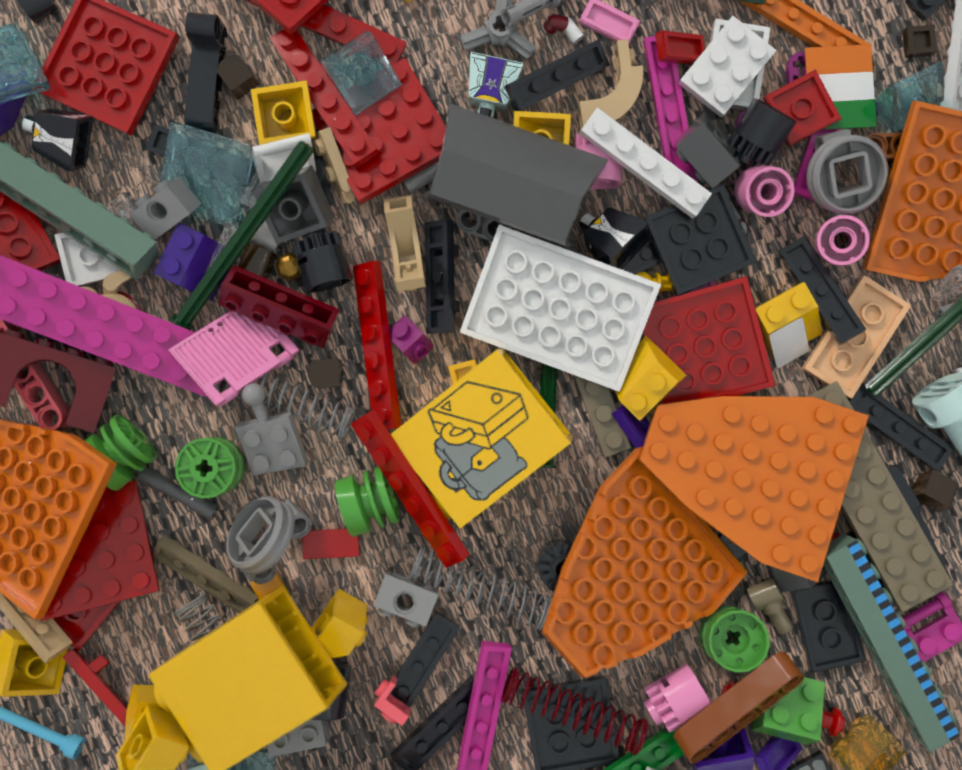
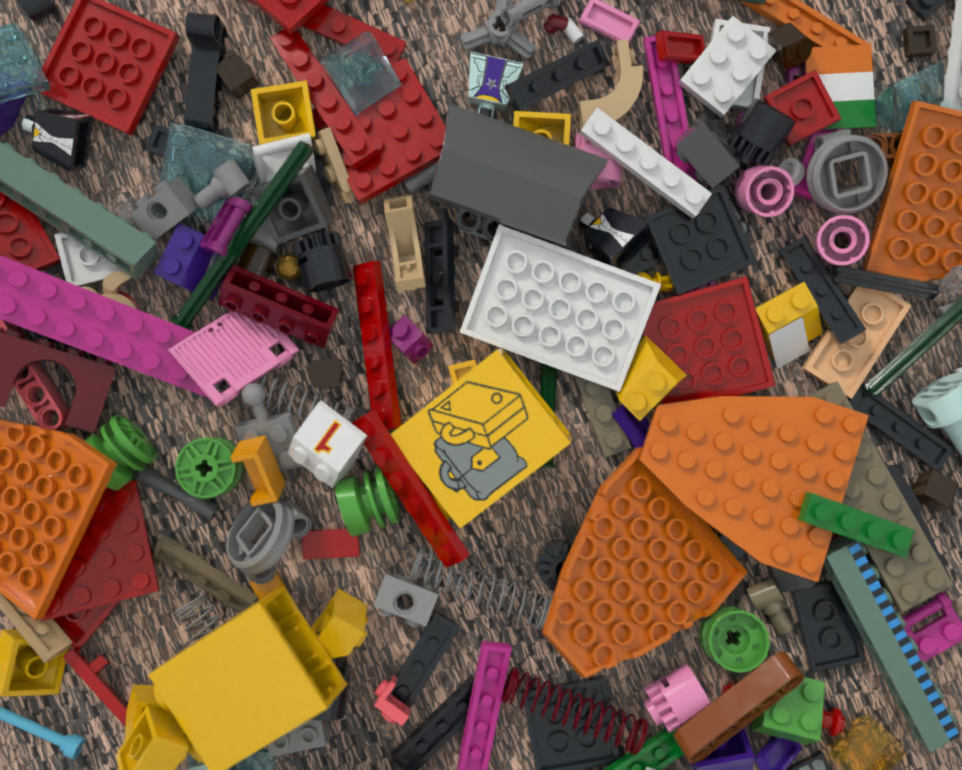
(225, 225): none -> magenta plate
(227, 181): none -> light grey pin
(261, 468): none -> light orange panel
(327, 444): none -> white slope
(790, 45): none -> dark brown piece
(794, 169): none -> white tile
(856, 524): none -> green plate
(885, 282): none -> black axle

